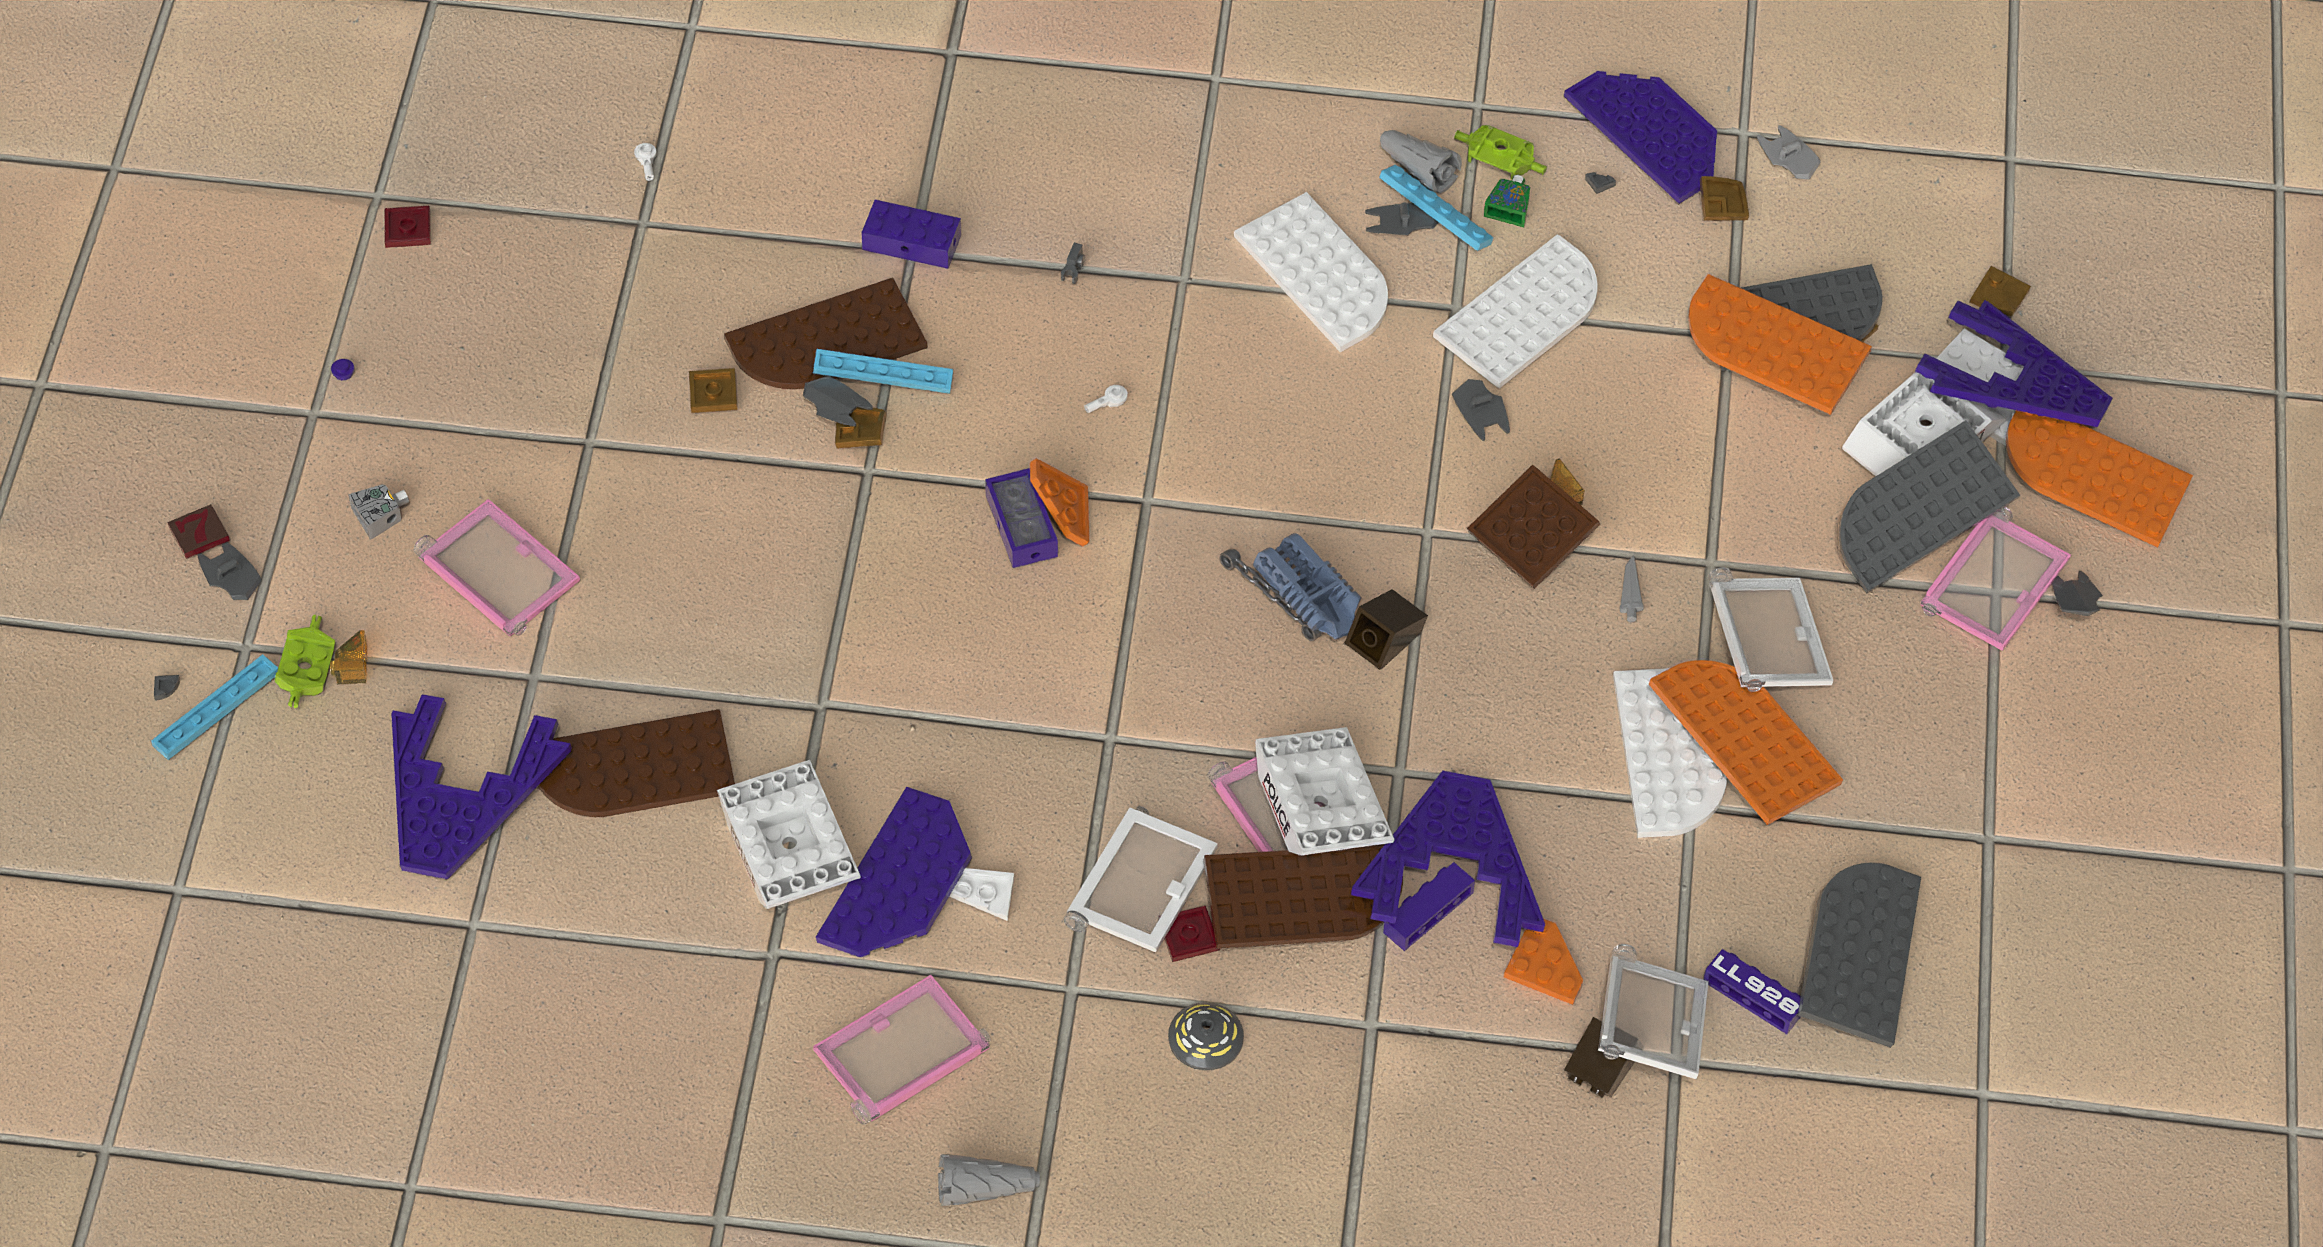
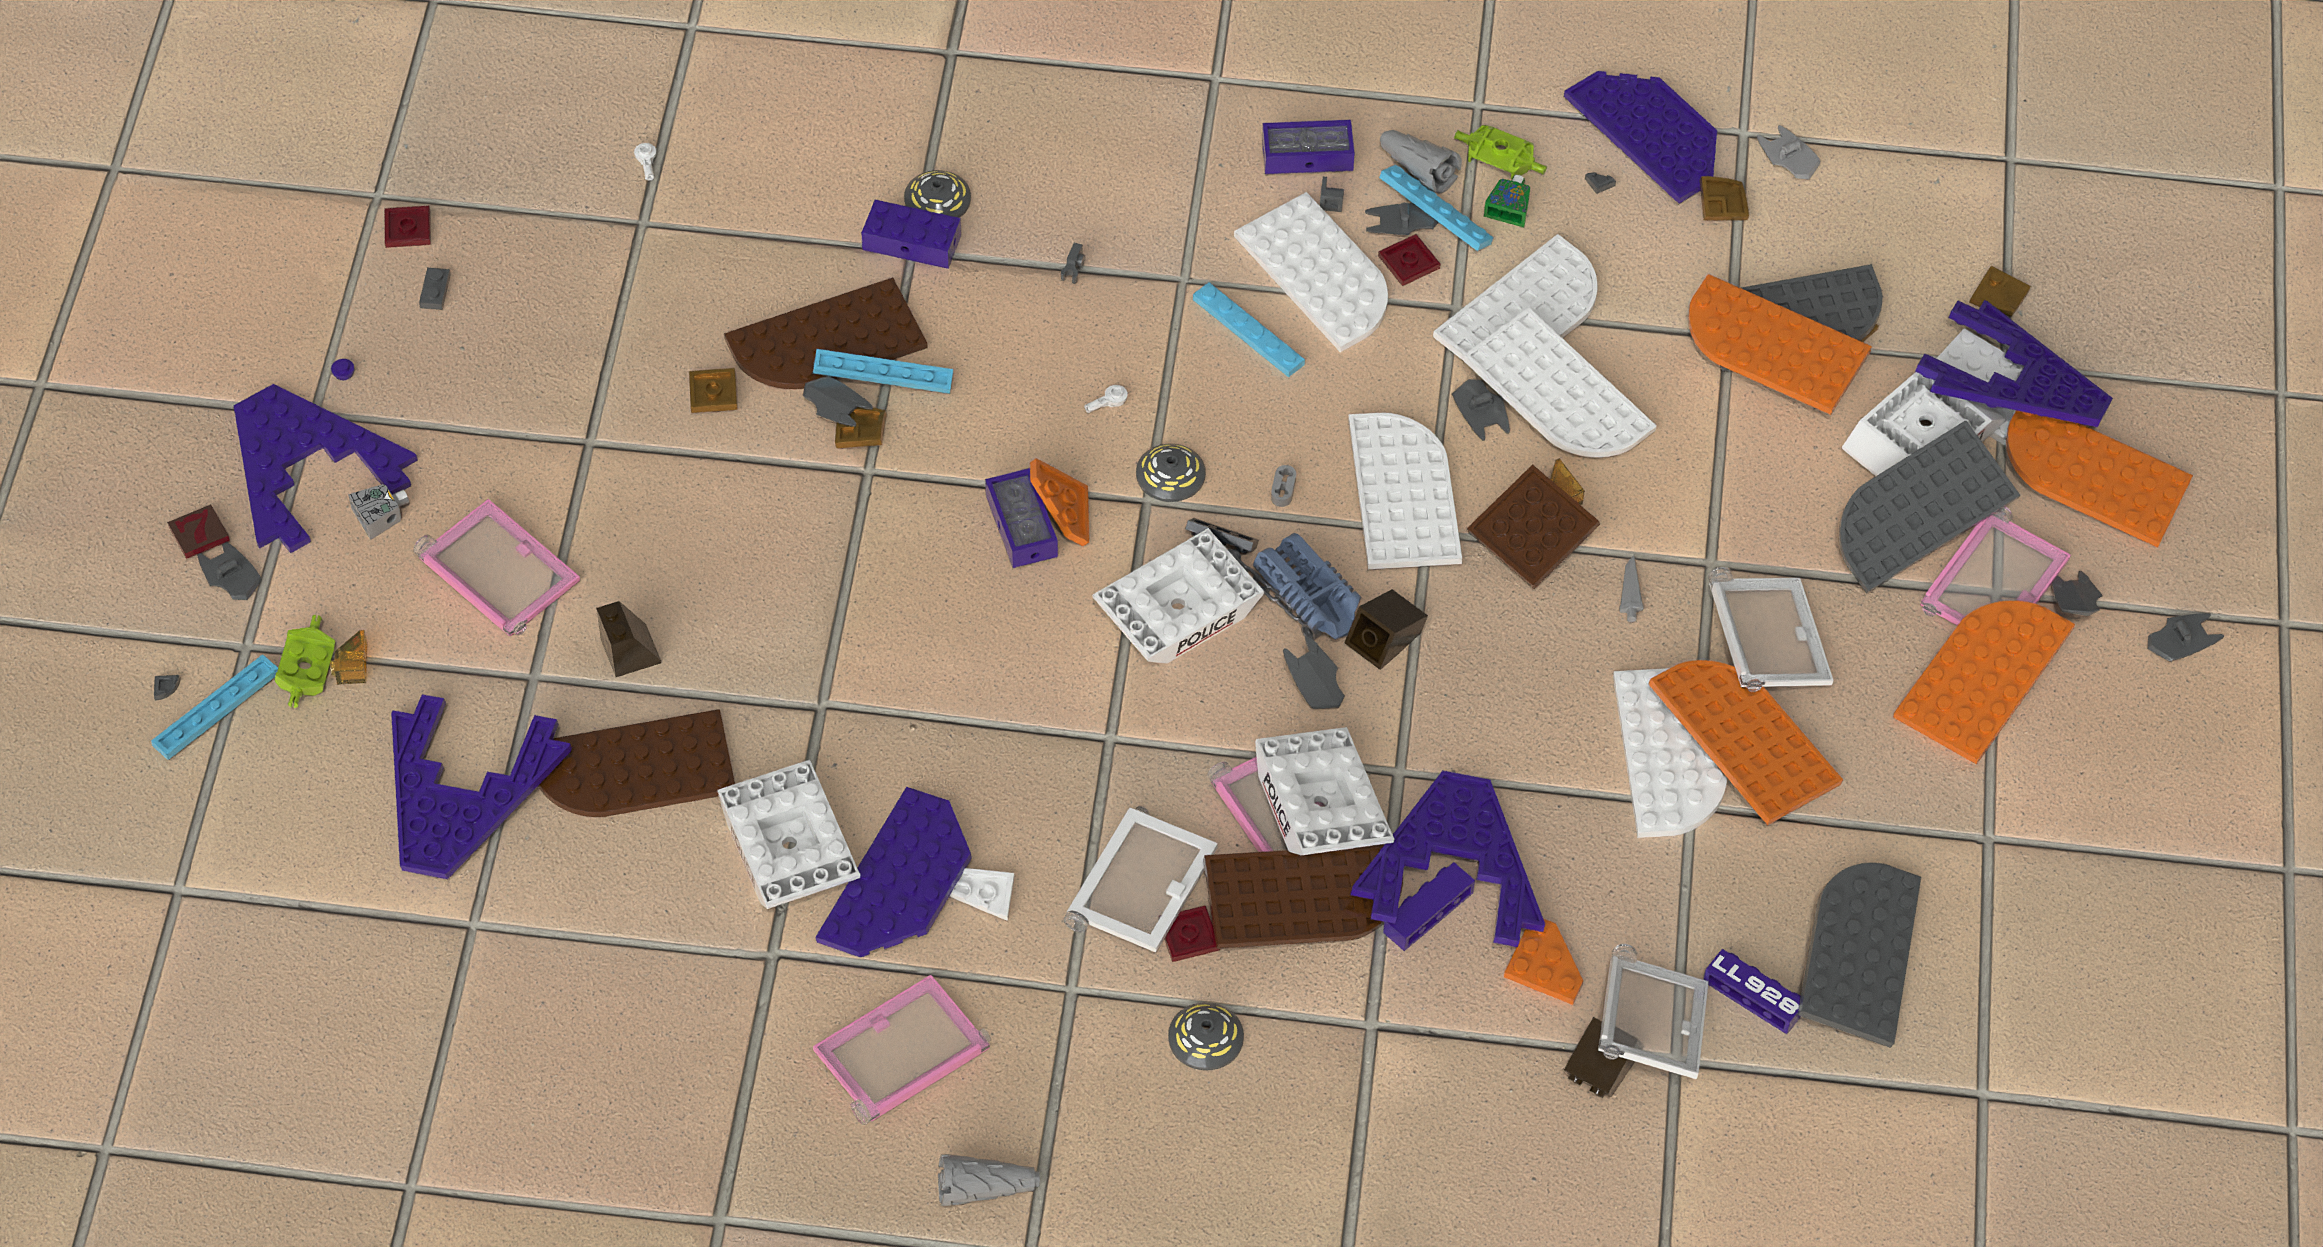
(284, 429): none -> dark purple wing
(434, 288): none -> dark grey plate
(625, 639): none -> dark brown slope
(938, 193): none -> dark grey dish
(1170, 481): none -> dark grey dish
(1194, 574): none -> white slope
(1225, 536): none -> black plate
(1248, 329): none -> medium azure plate
(1279, 484): none -> light grey beam
(1308, 146): none -> brick
(1315, 676): none -> dark grey shield
(1331, 198): none -> dark grey panel
(1403, 493): none -> white plate
(1409, 259): none -> dark red tile
(1557, 389): none -> white plate
(1983, 675): none -> orange plate
(2182, 637): none -> dark grey shield

